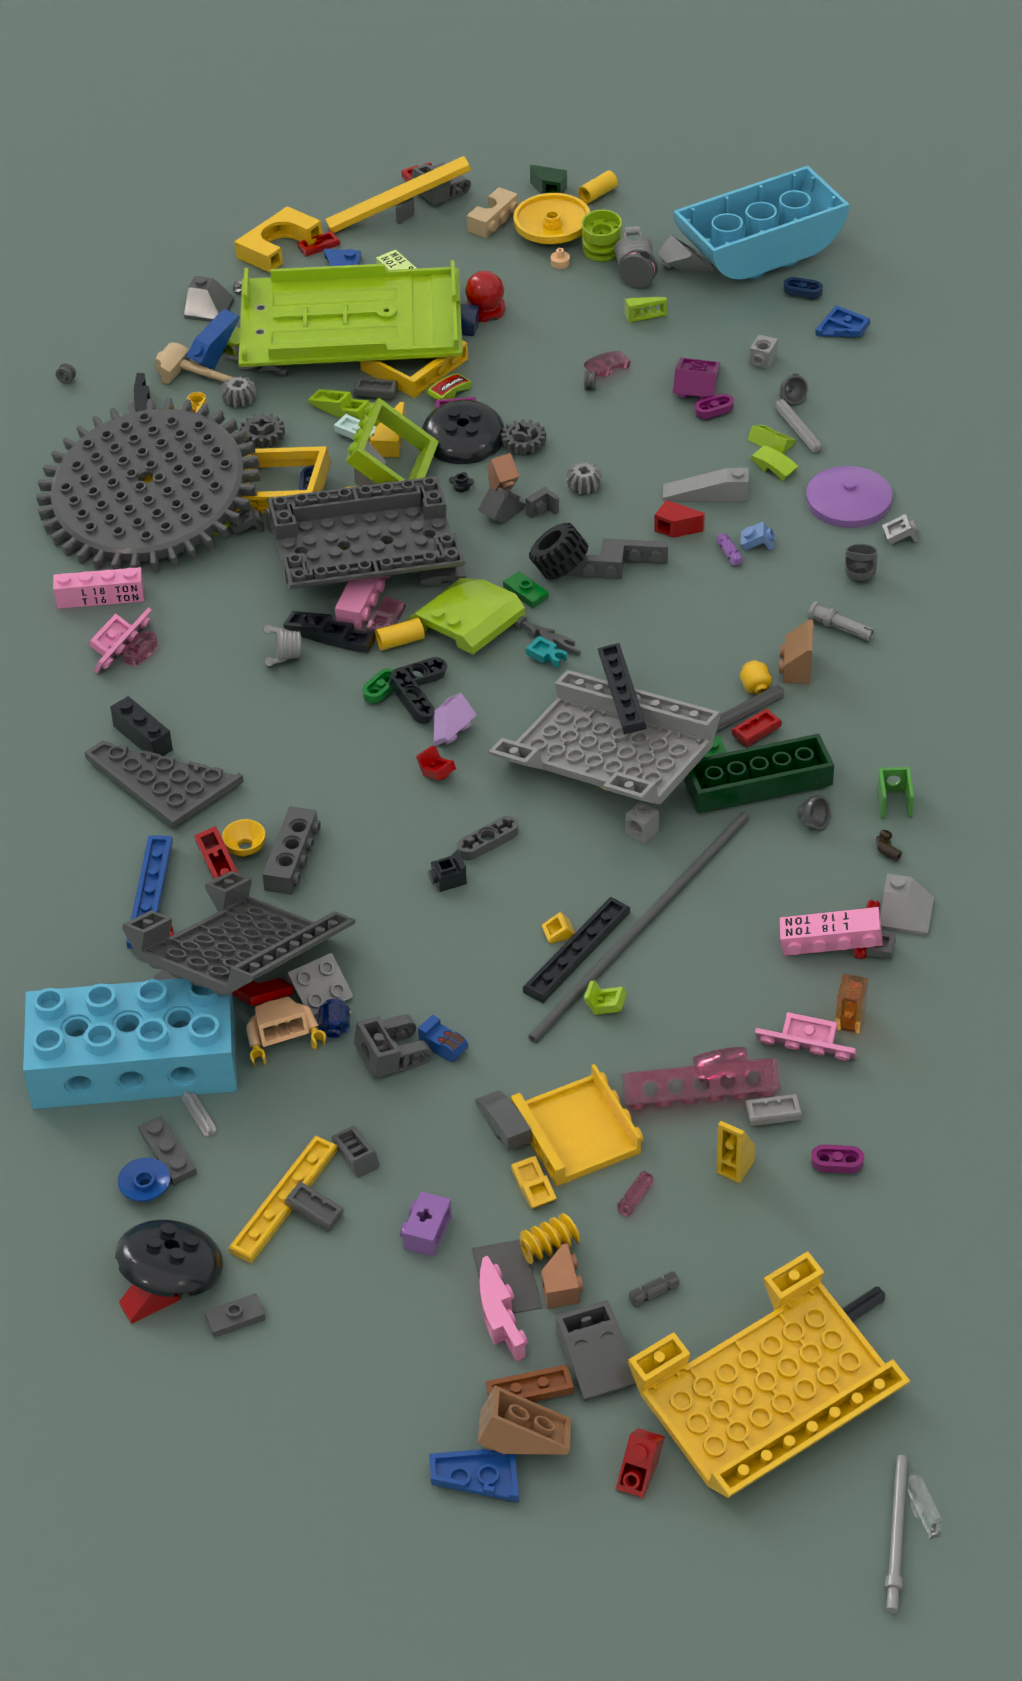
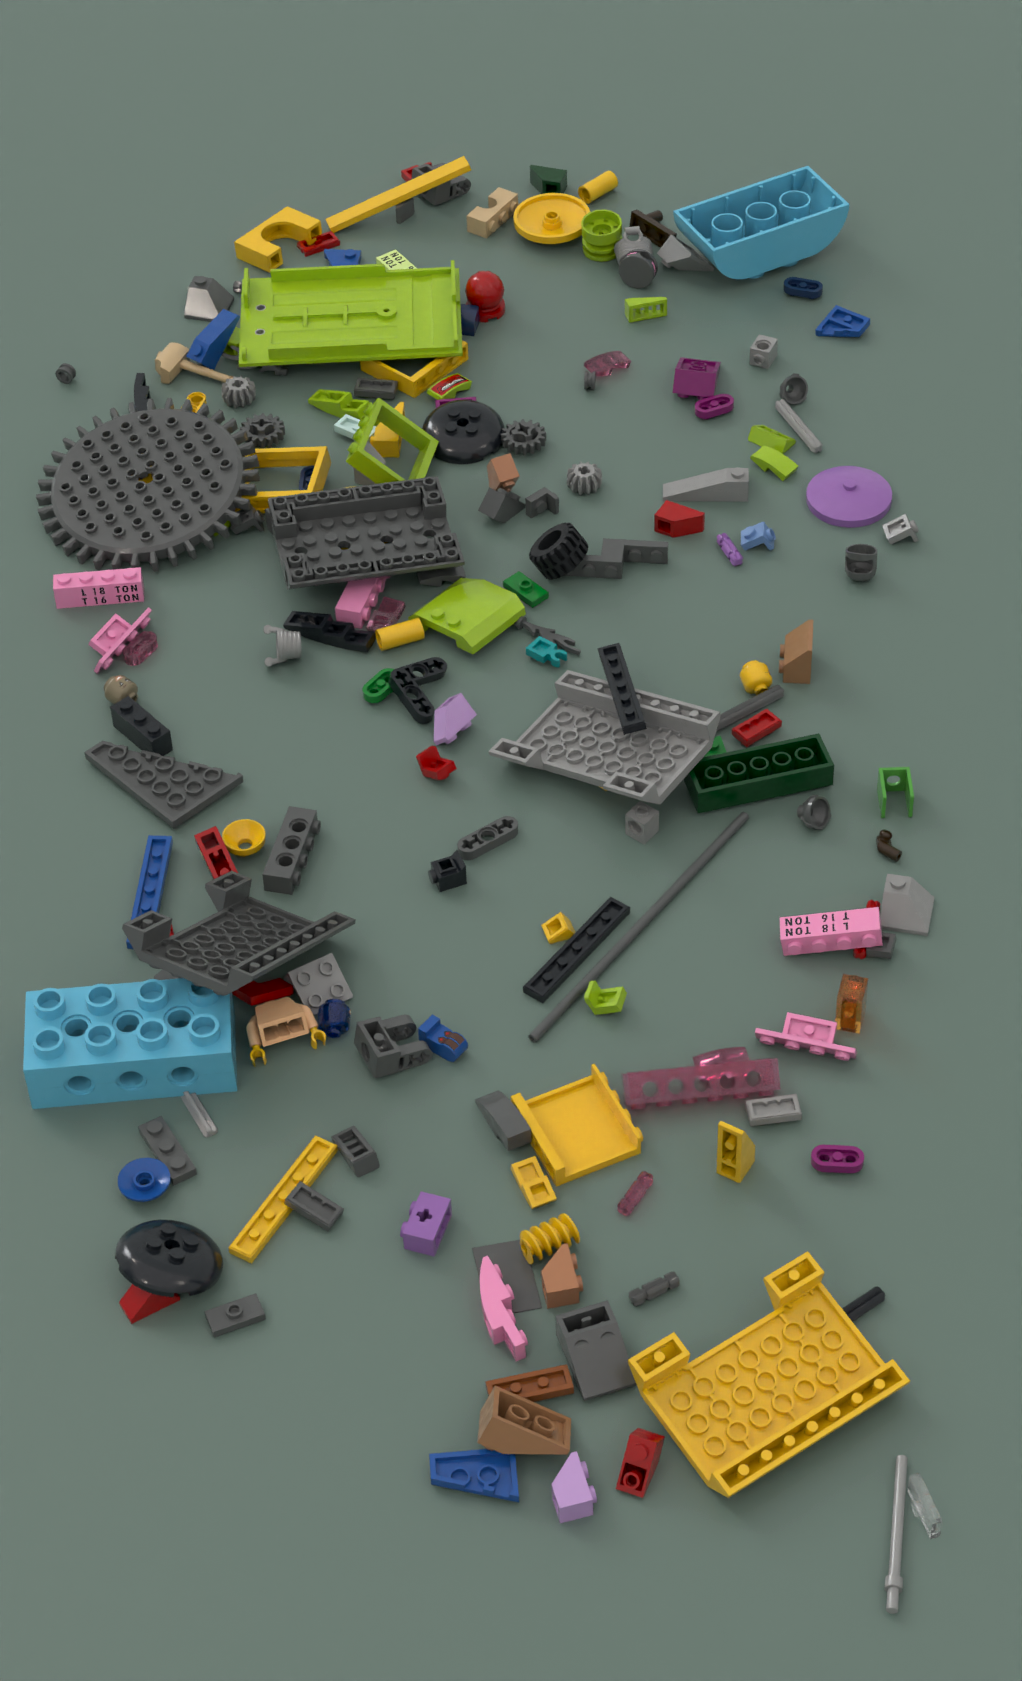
(119, 687): none -> dark tan head
(461, 482): black plate -> none
(560, 259): light nougat tile -> none
(571, 1492): none -> lavender slope
(651, 227): none -> dark brown piece
(831, 618): light grey pin -> none

